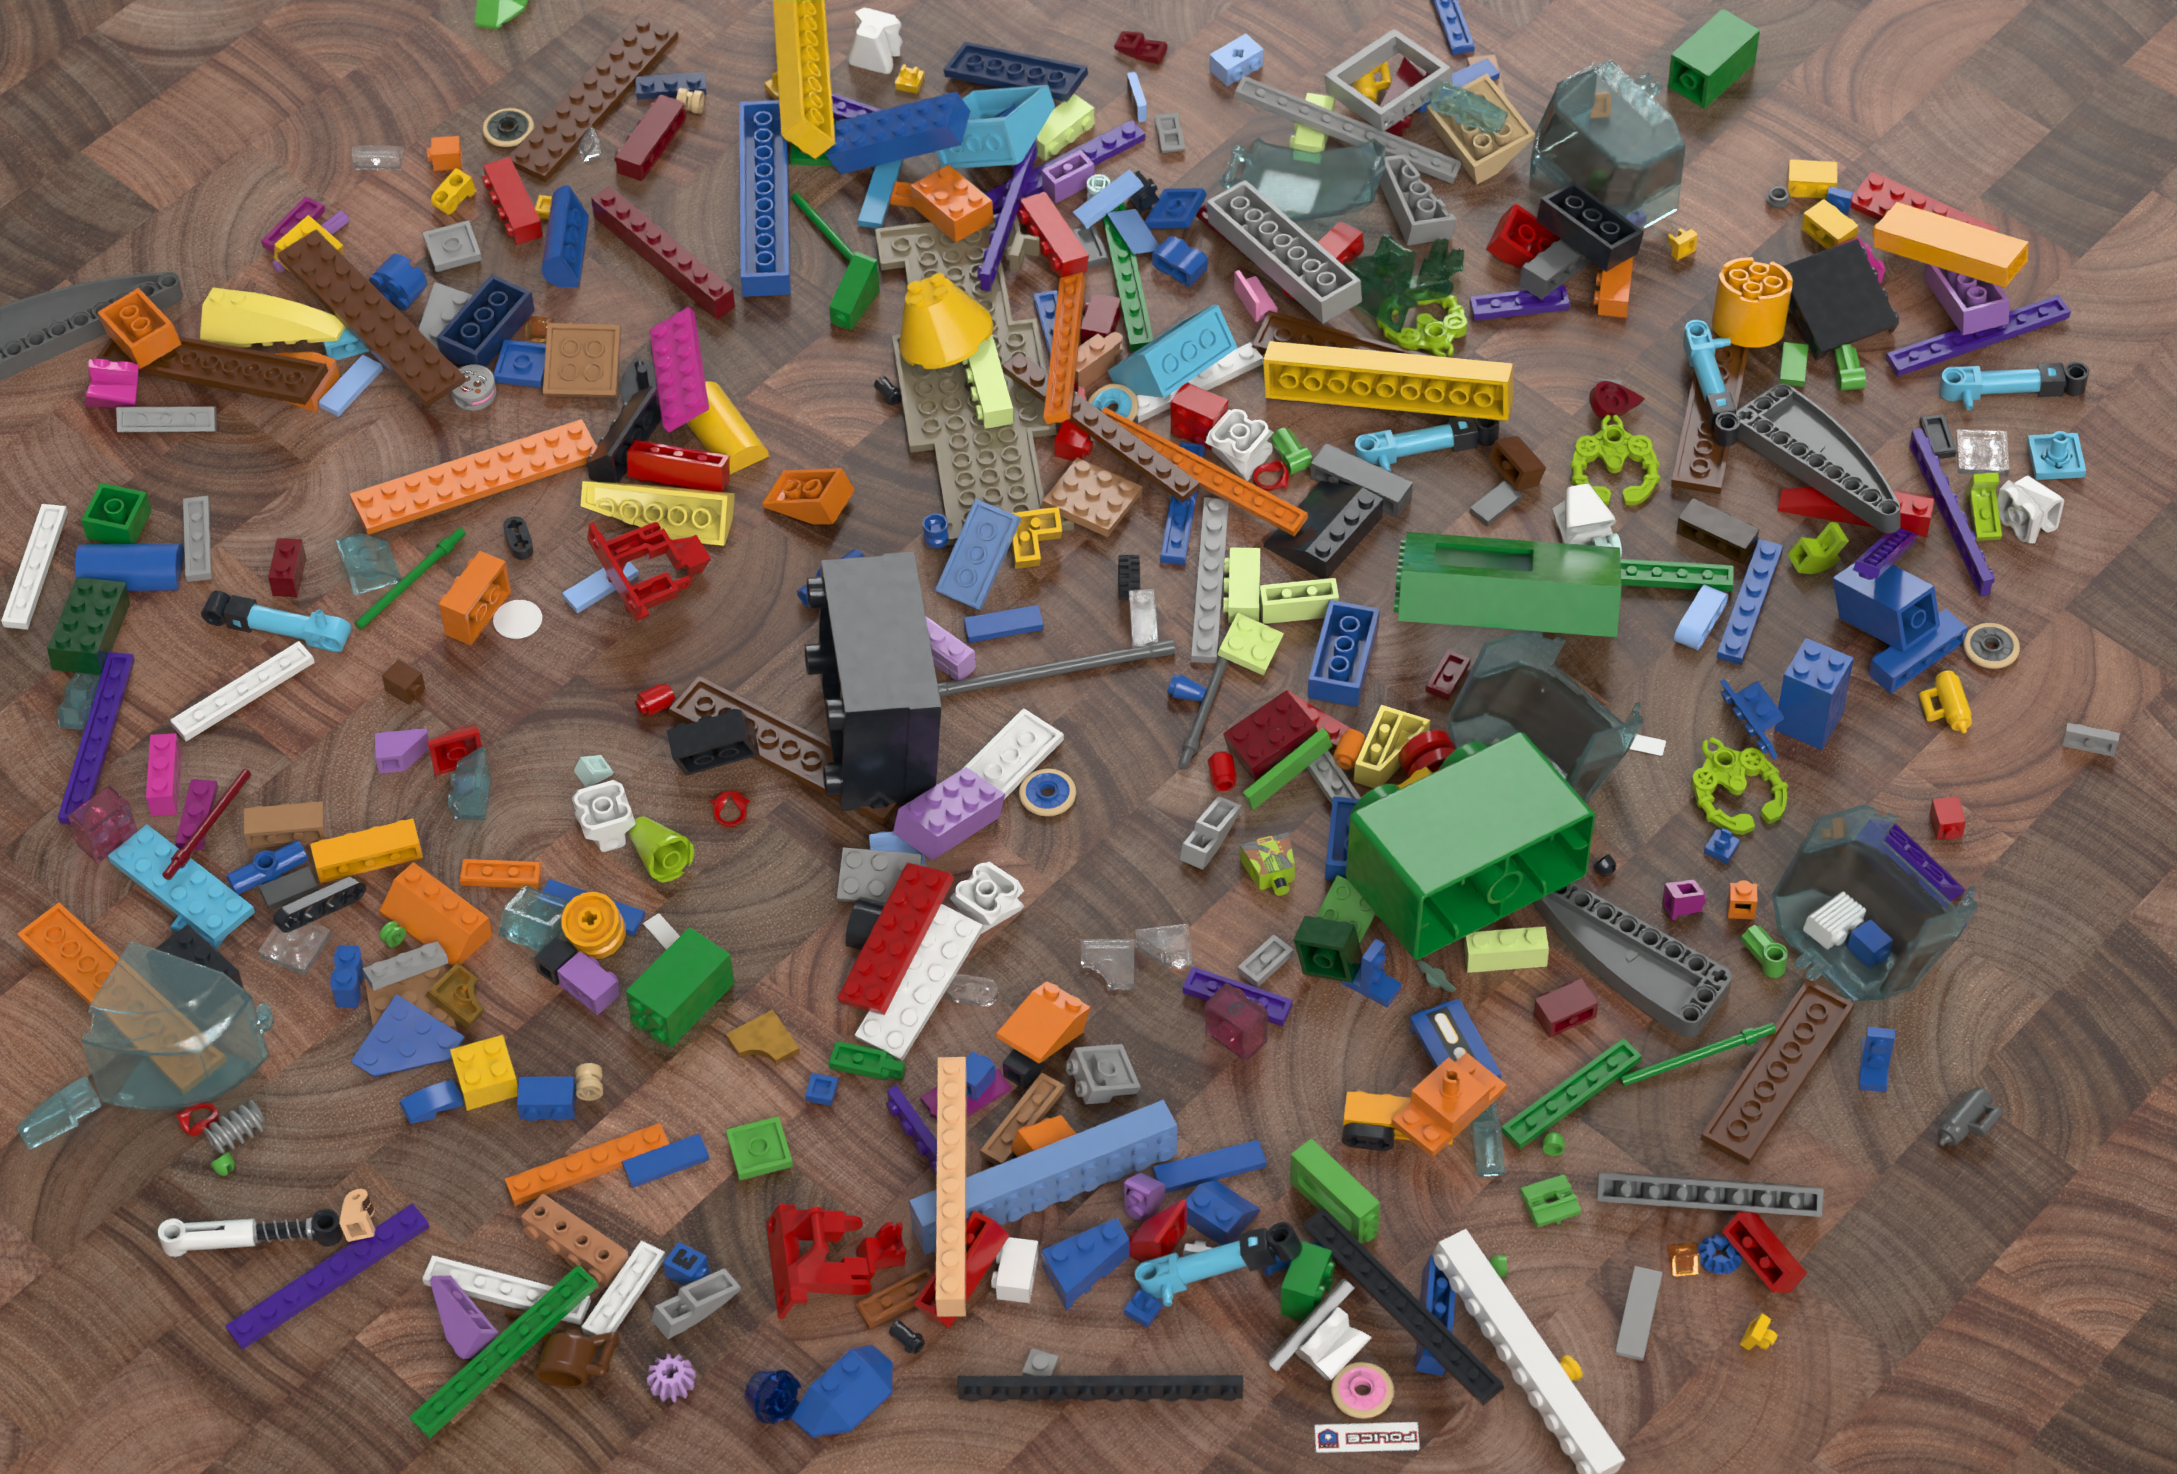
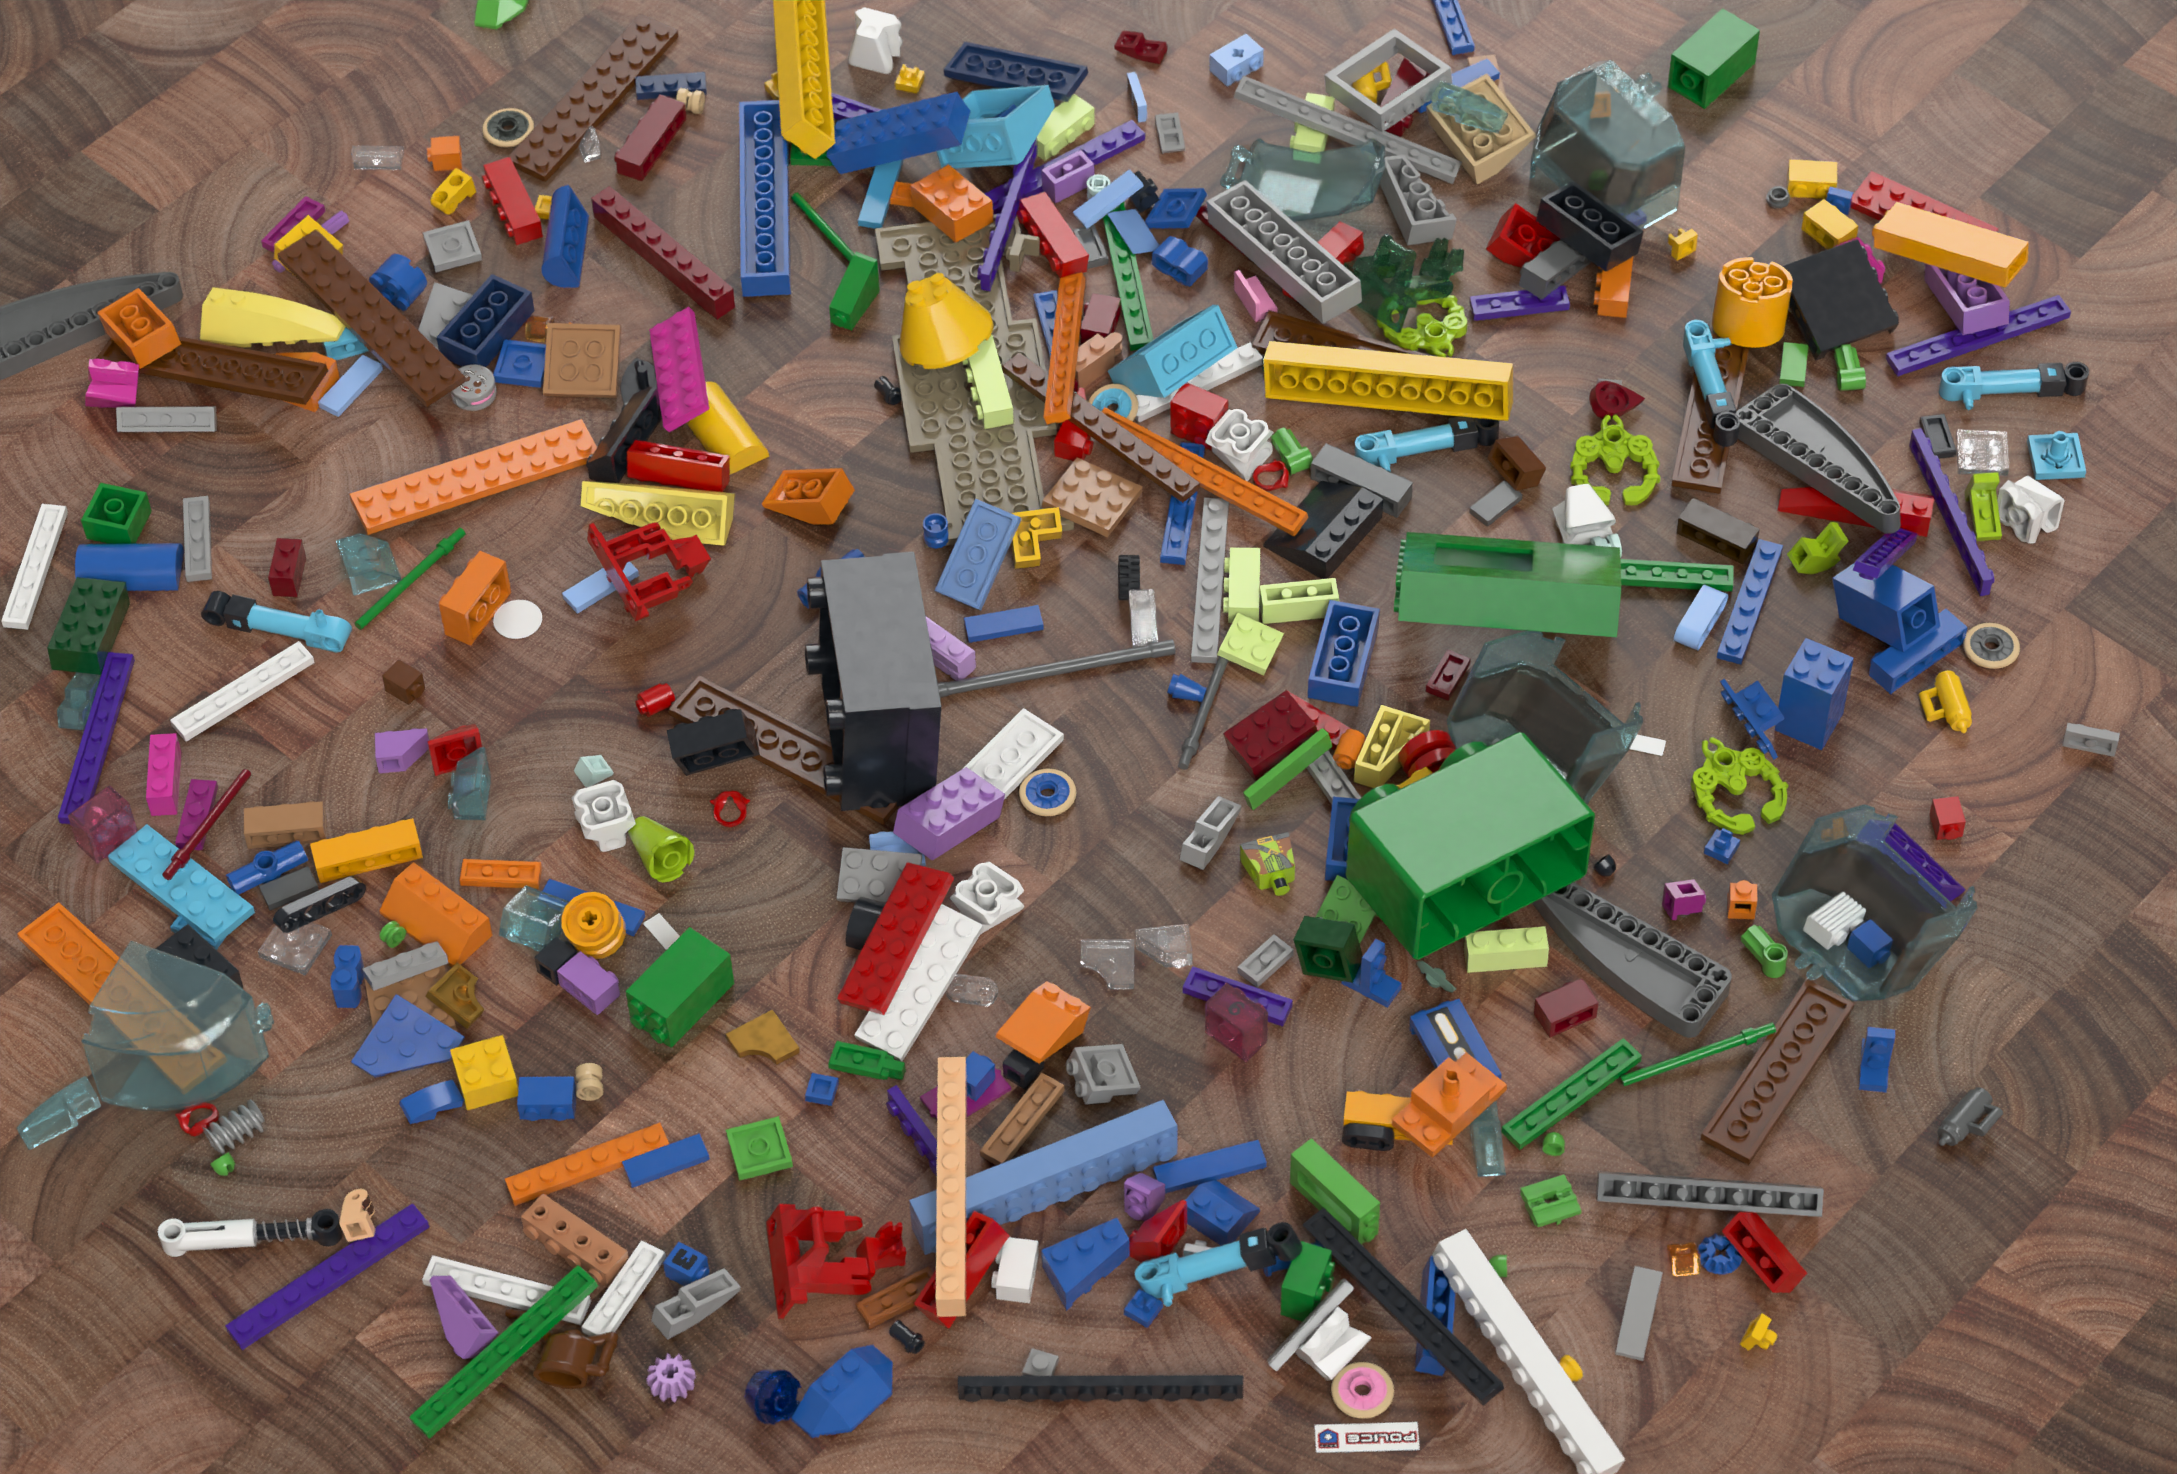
(513, 539): black beam -> none
(1041, 1135): orange brick -> none
(1222, 771): red brick -> none

